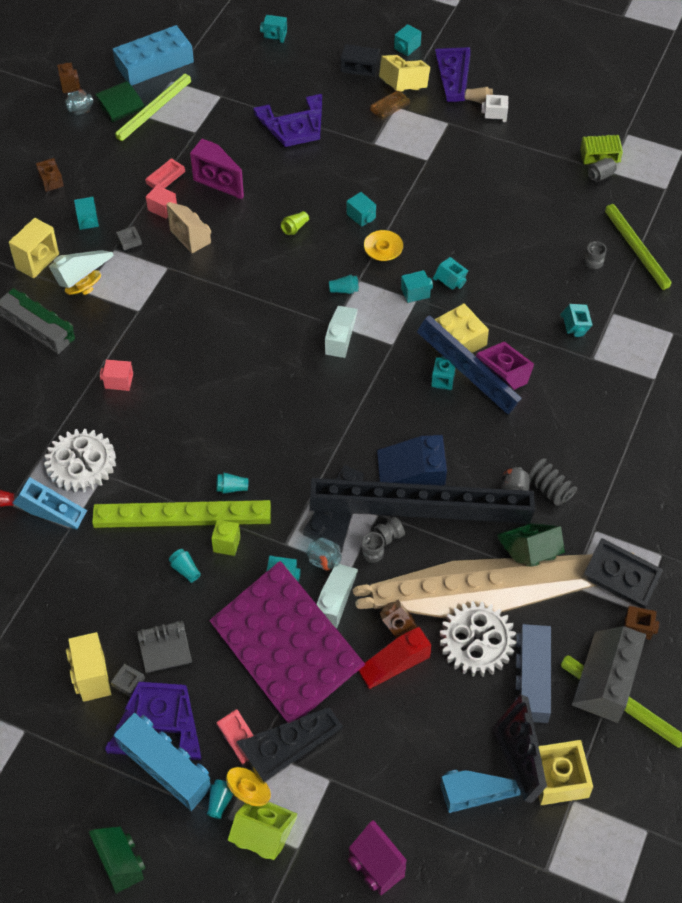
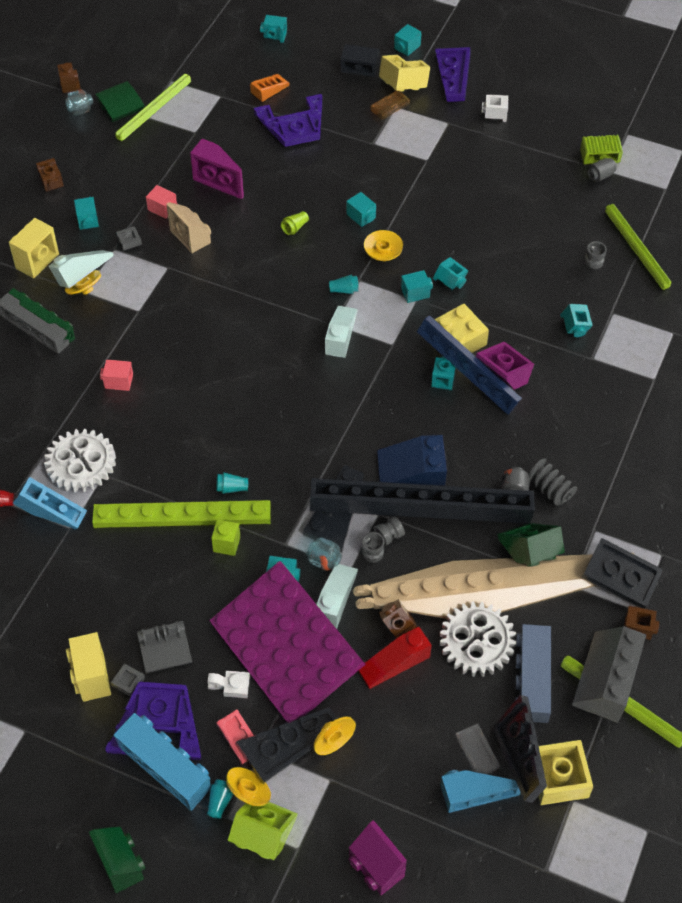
(153, 55): dark azure brick -> none
(165, 174): coral plate -> none
(183, 563): teal cone -> none
(234, 683): none -> white plate
(265, 89): none -> orange slope
(334, 735): none -> yellow dish
(477, 750): none -> clear tile
(478, 94): tan cone -> none

